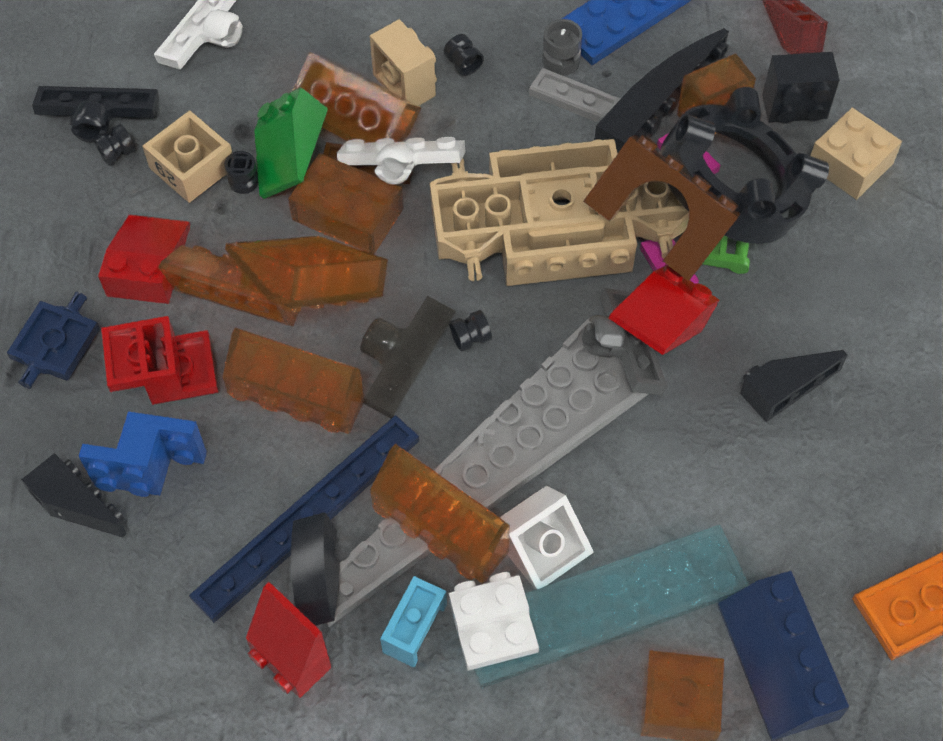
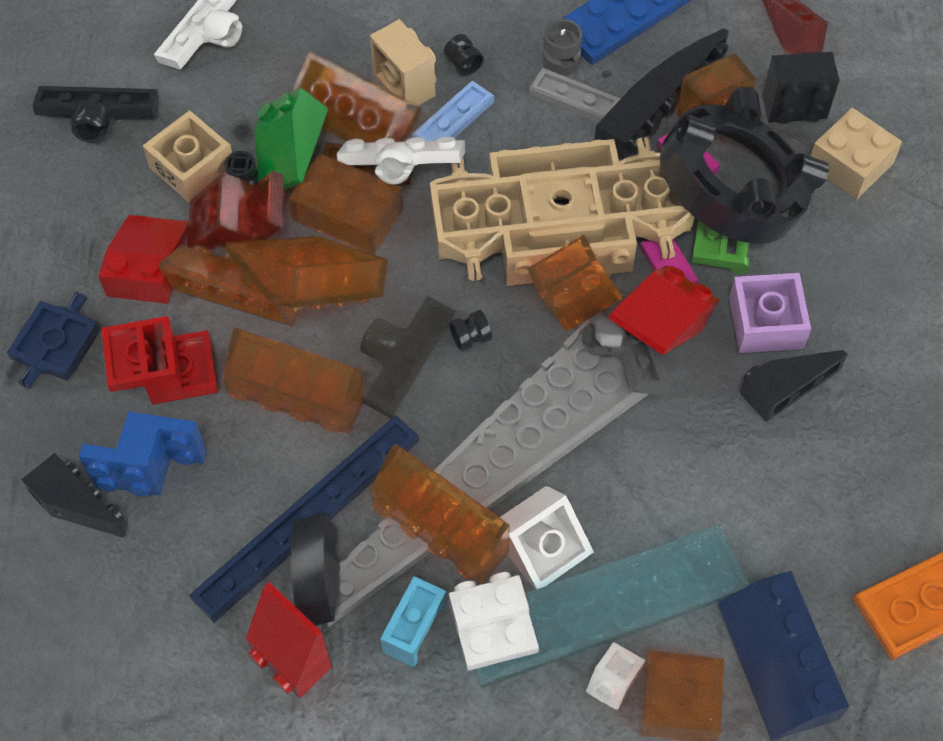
(112, 145): black wheel -> none
(236, 211): none -> clear red bracket
(456, 113): none -> light blue tile
(574, 283): none -> clear orange brick
(614, 675): none -> white bracket
(708, 214): reddish brown arch -> none
(769, 313): none -> lavender brick

